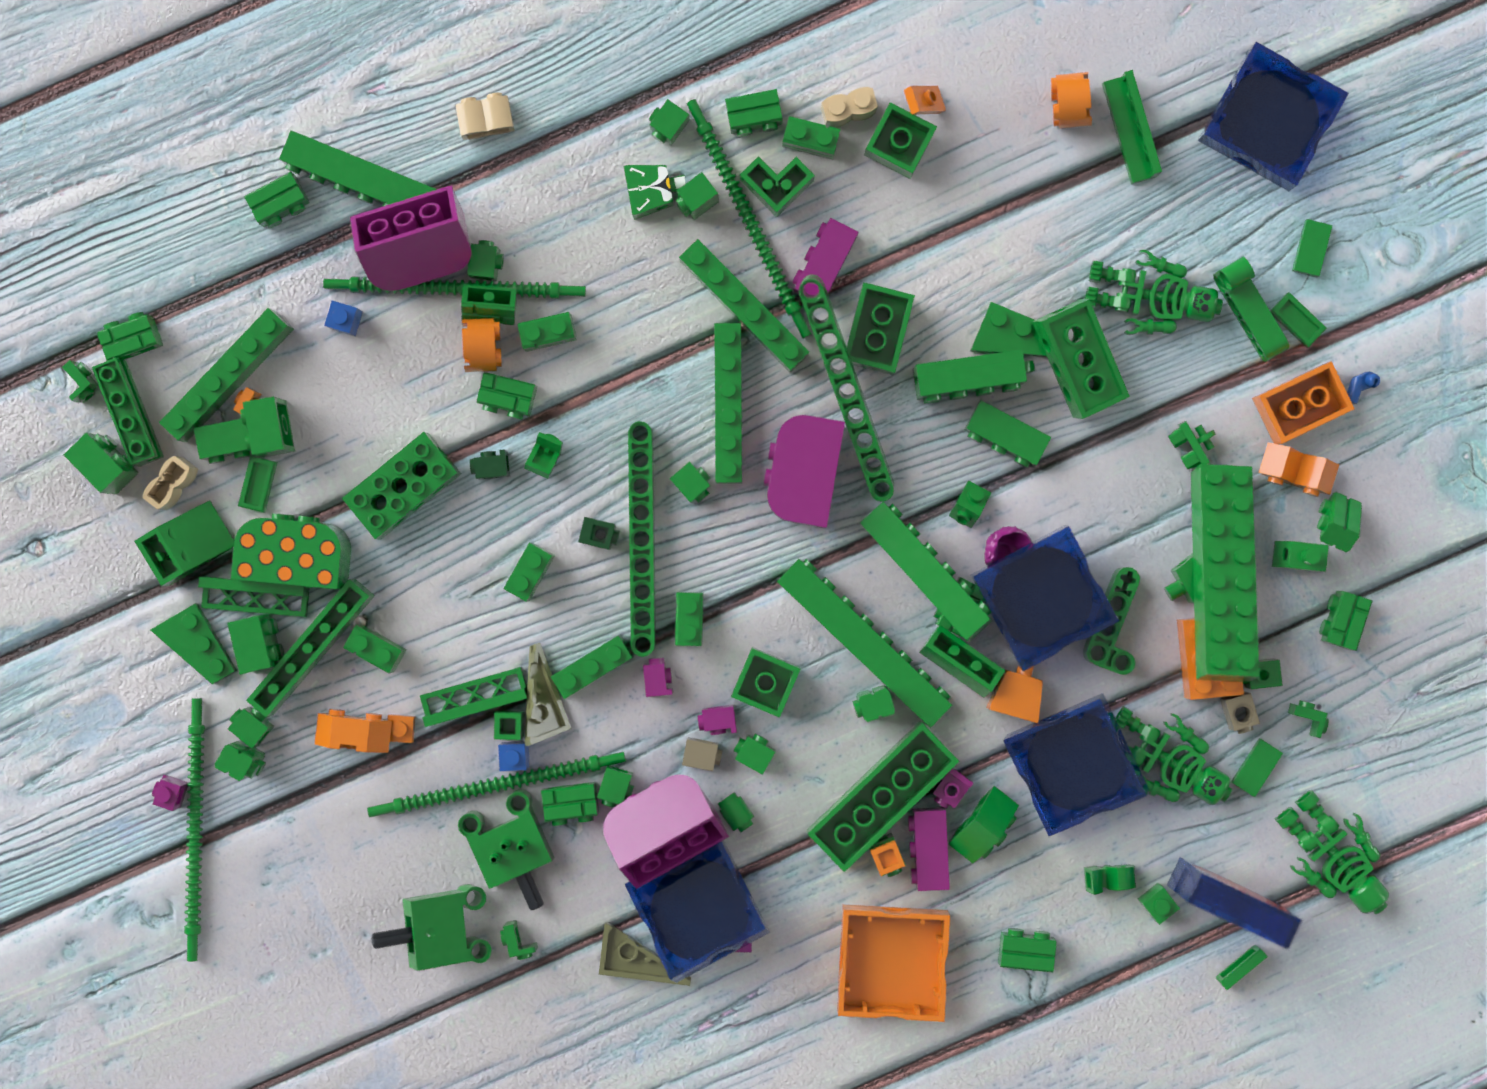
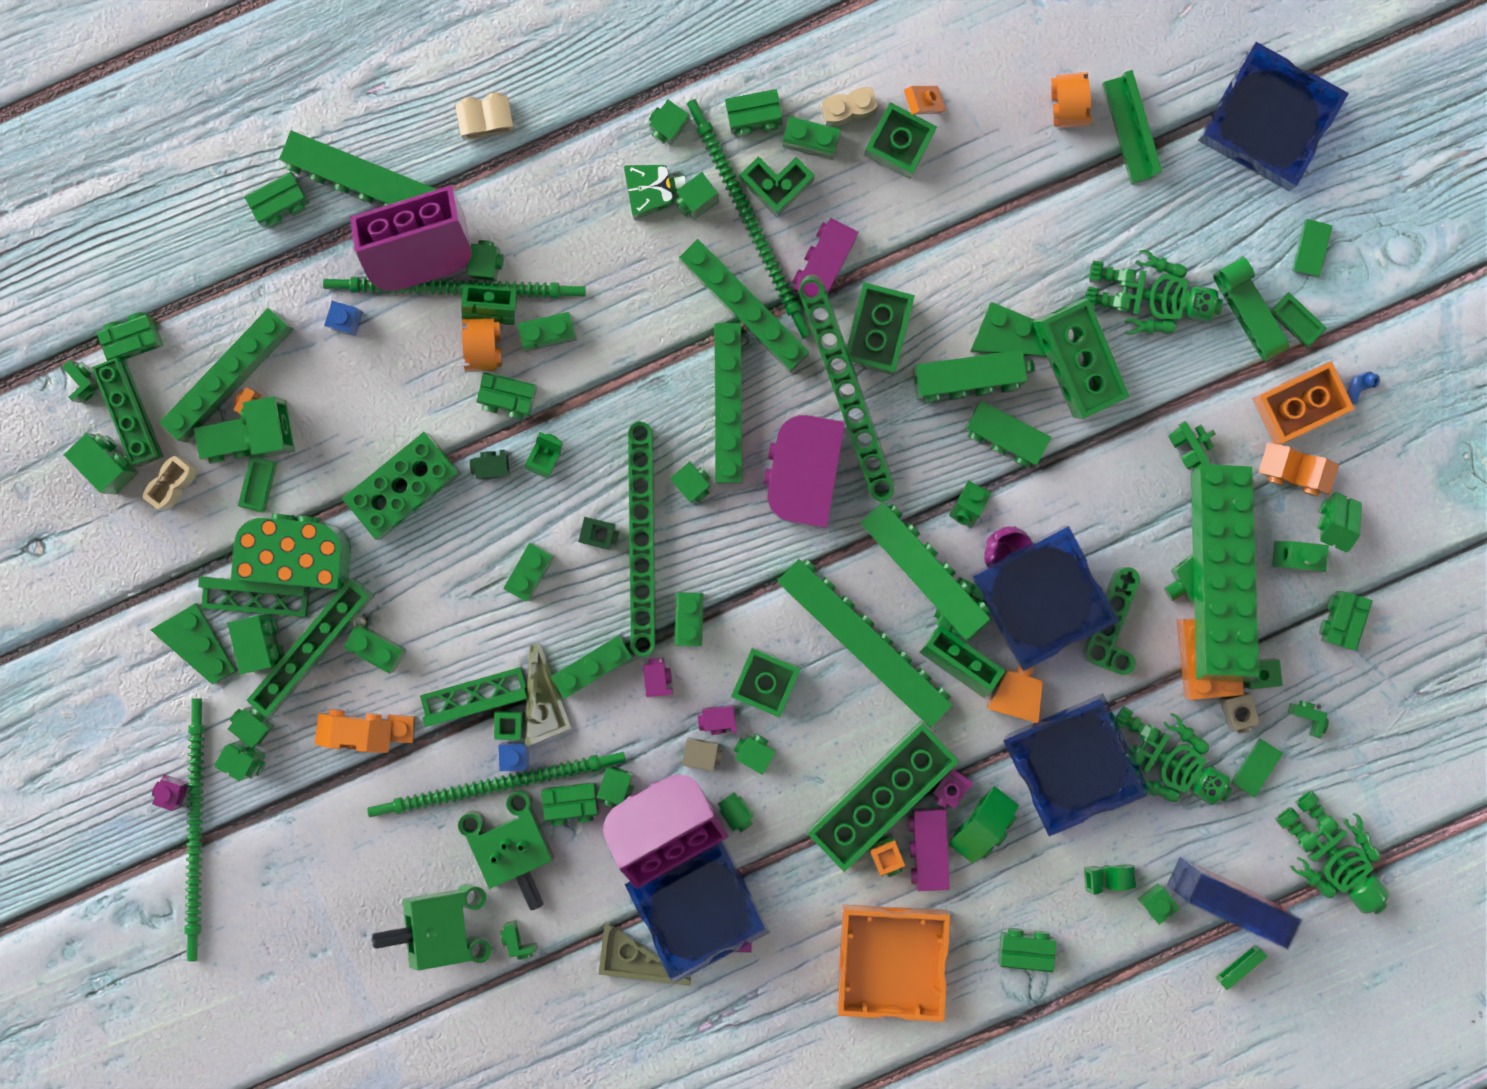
(185, 543): green slope -> none
(874, 703): green brick -> none

